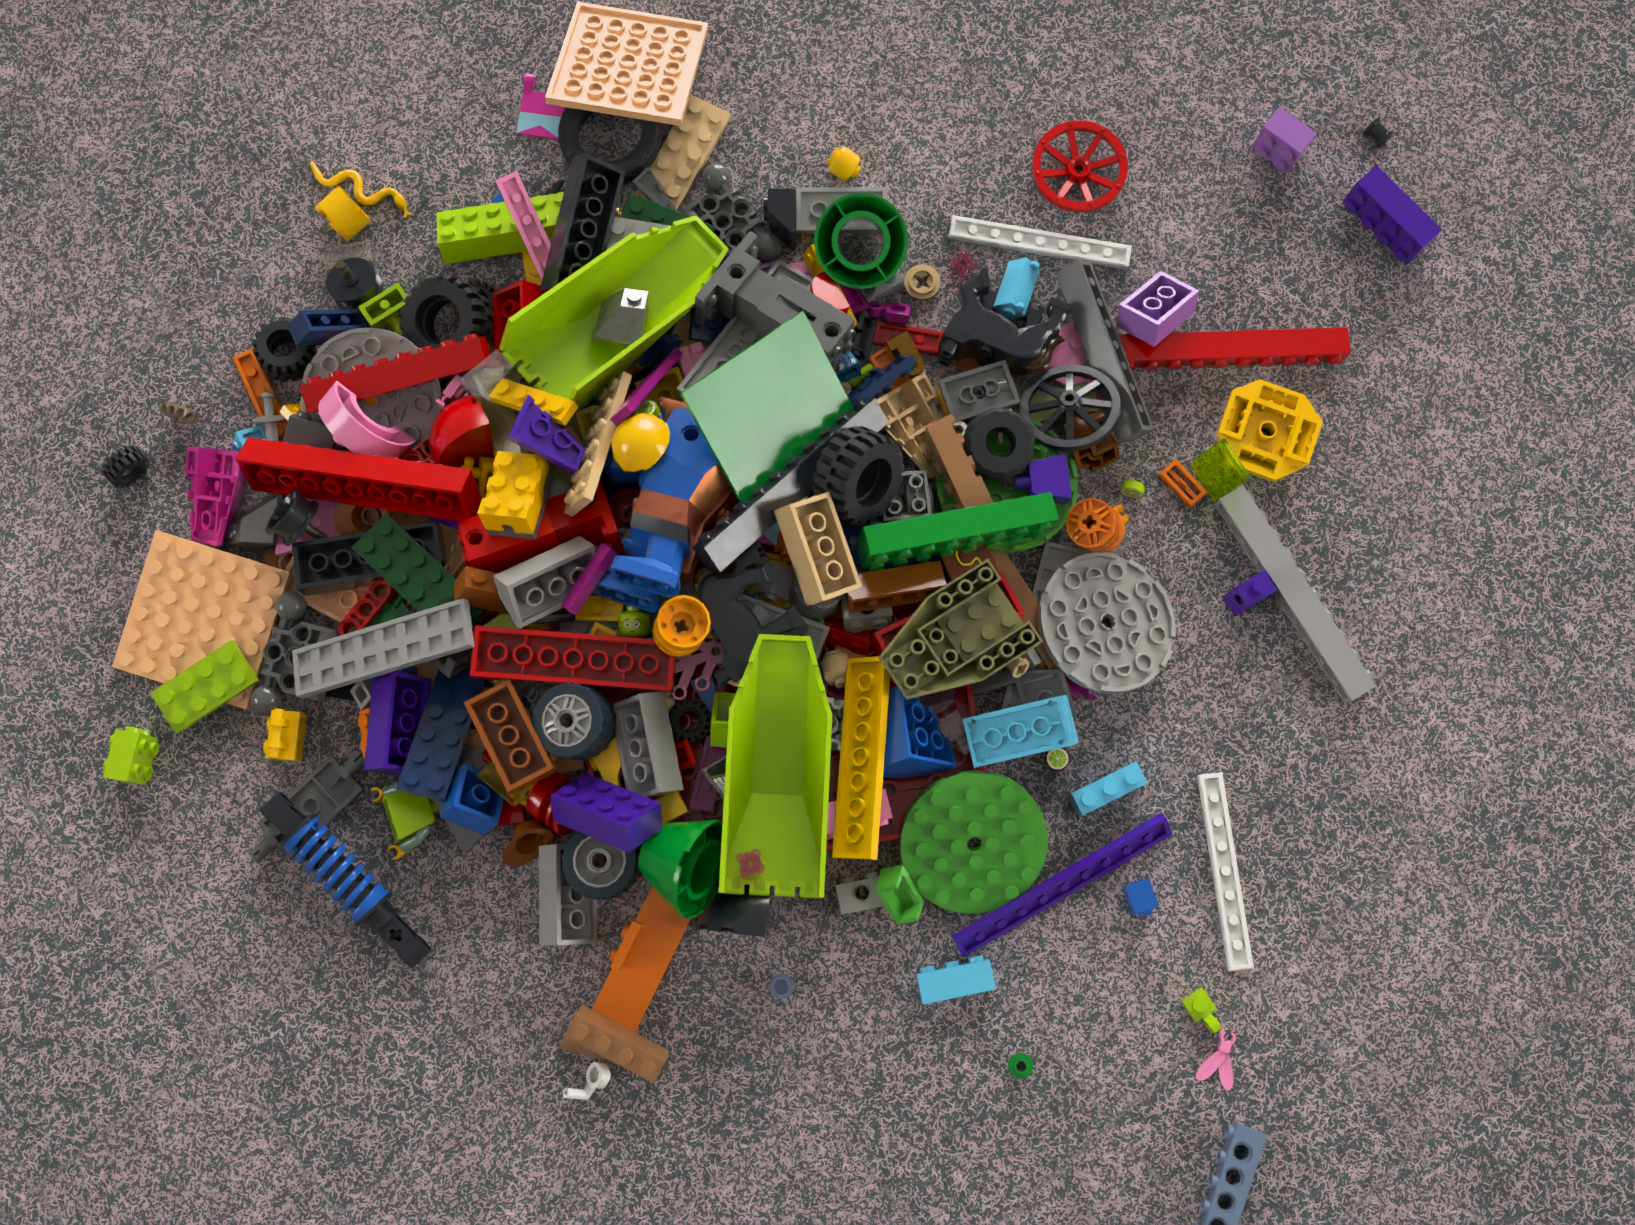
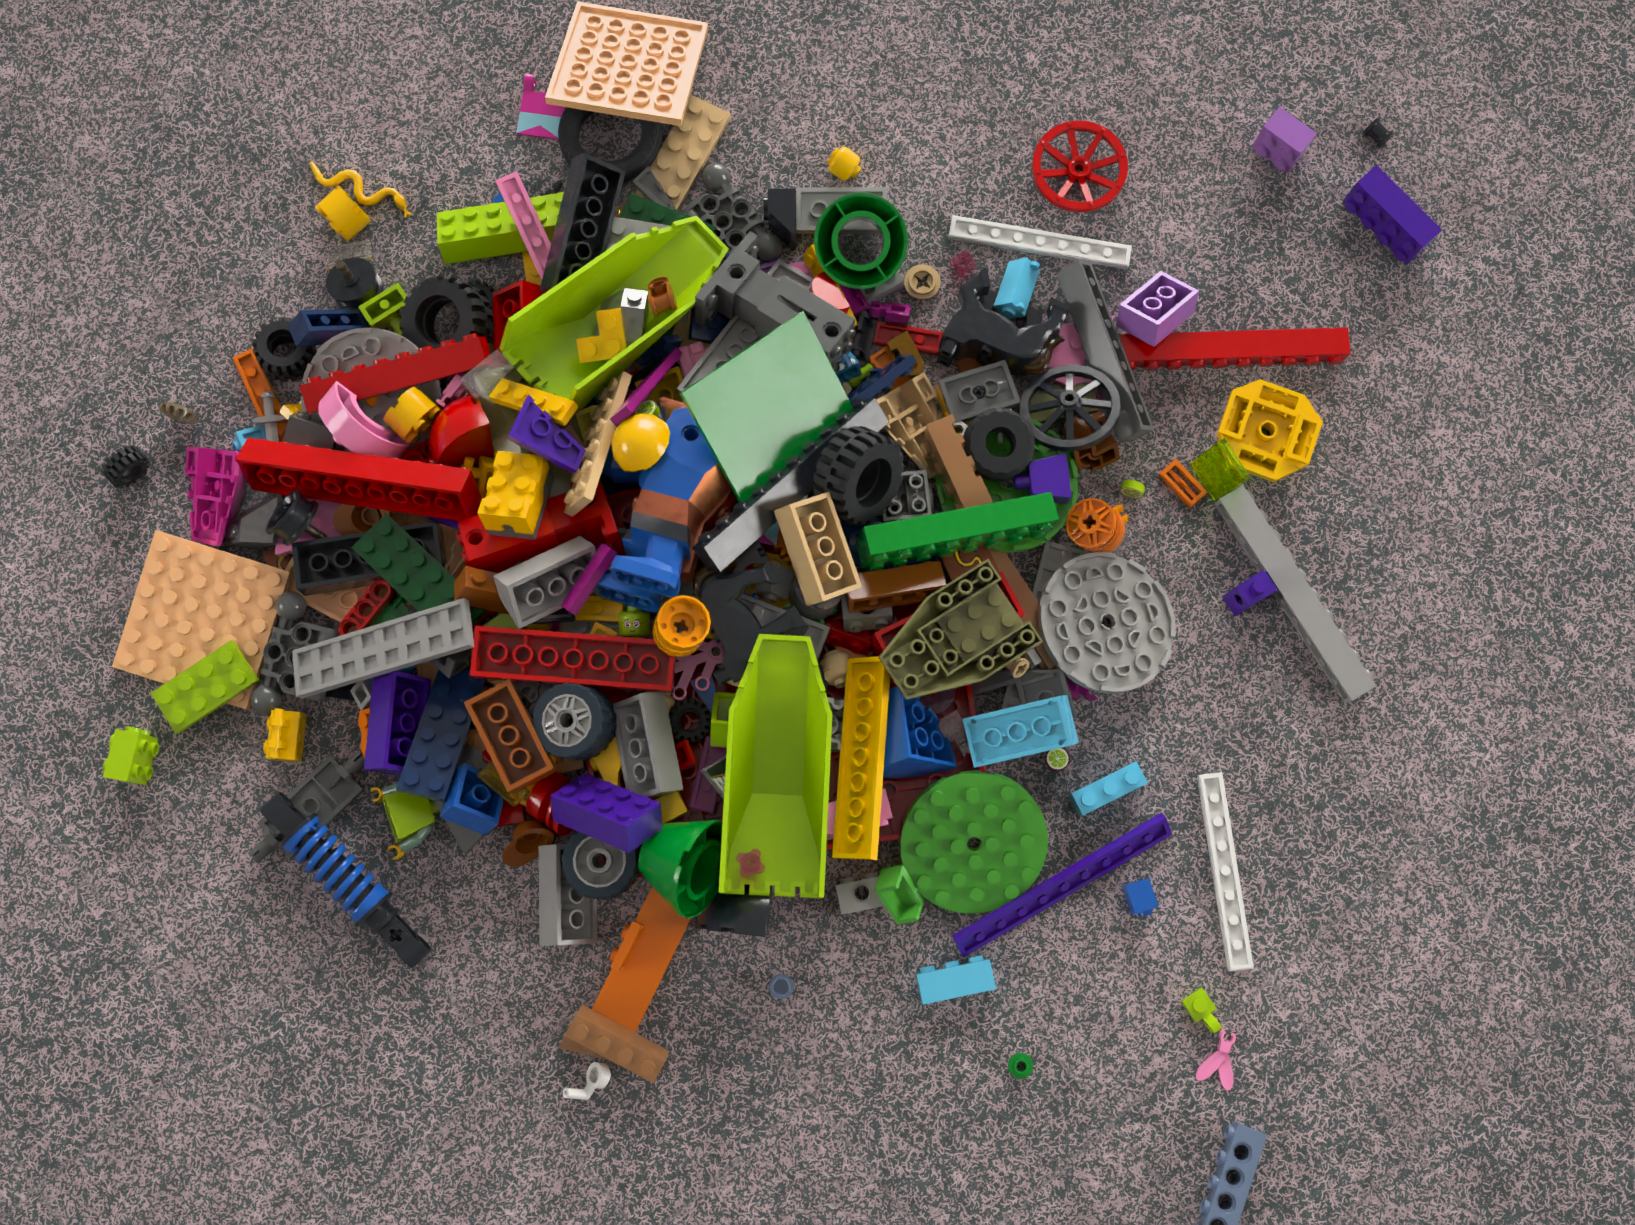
(411, 414): none -> yellow brick
(610, 339): none -> yellow plate
(661, 296): none -> dark orange piece

